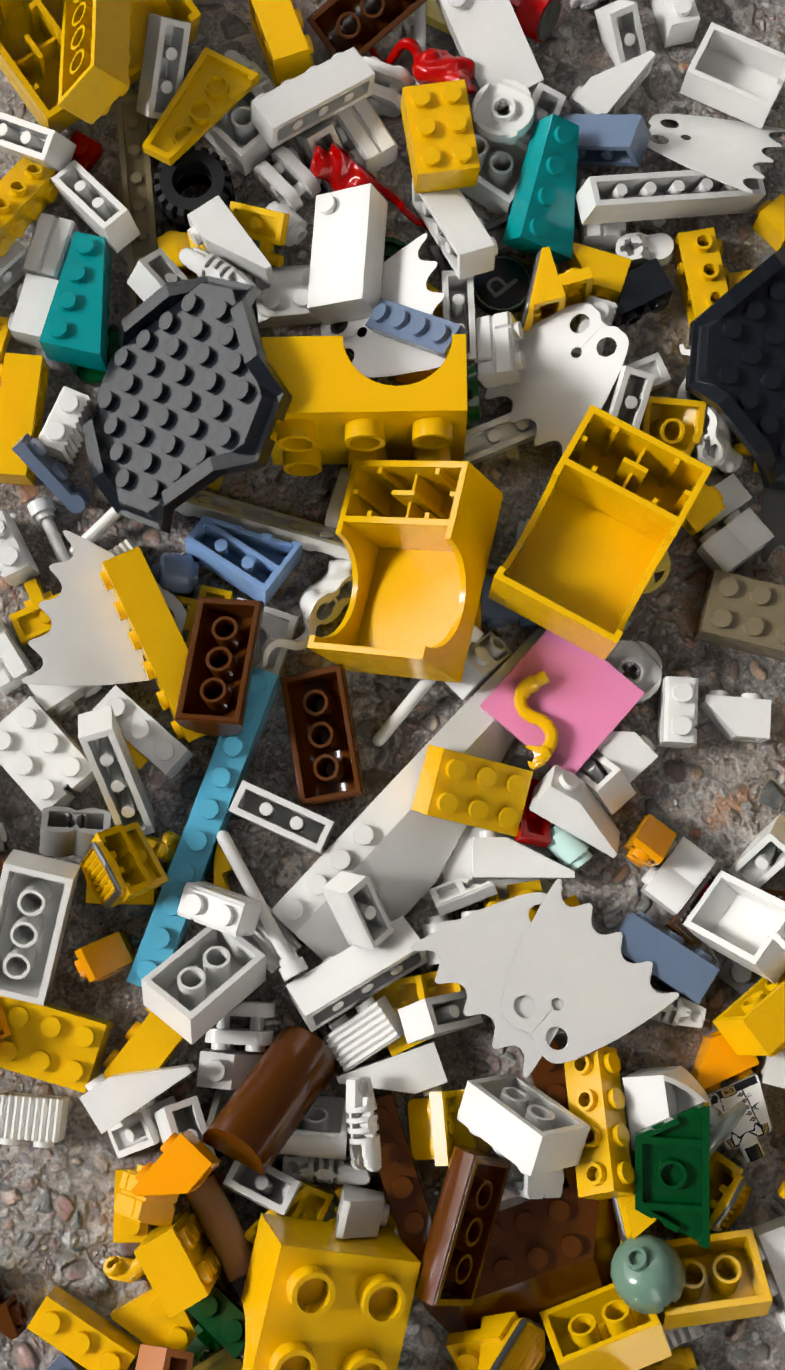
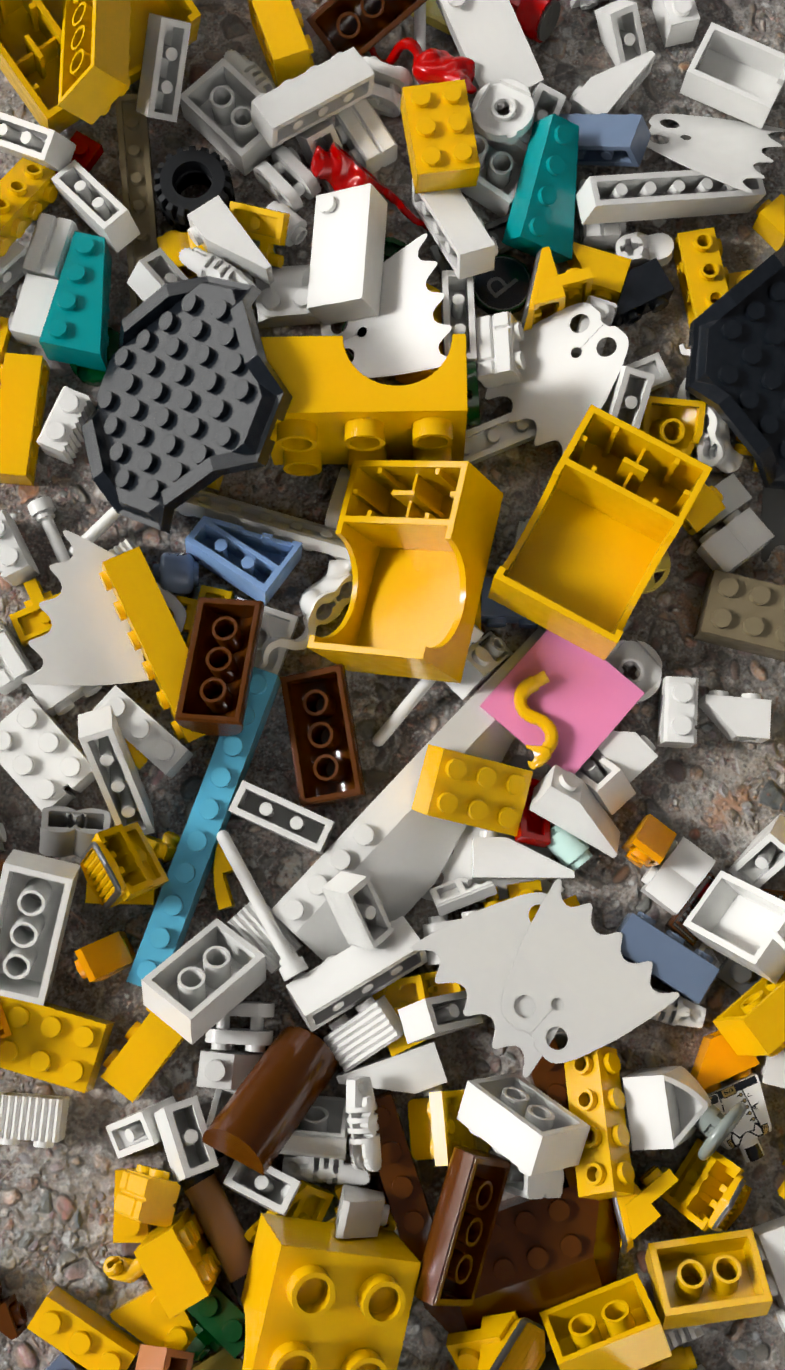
(52, 474): sand blue plate -> none
(124, 1093): white slope -> none
(179, 1169): light orange slope -> none
(198, 104): yellow wing -> none
(219, 908): white brick -> none
(414, 327): sand blue plate -> none
(647, 1273): sand green cylinder -> none
(675, 1172): dark green wing -> none

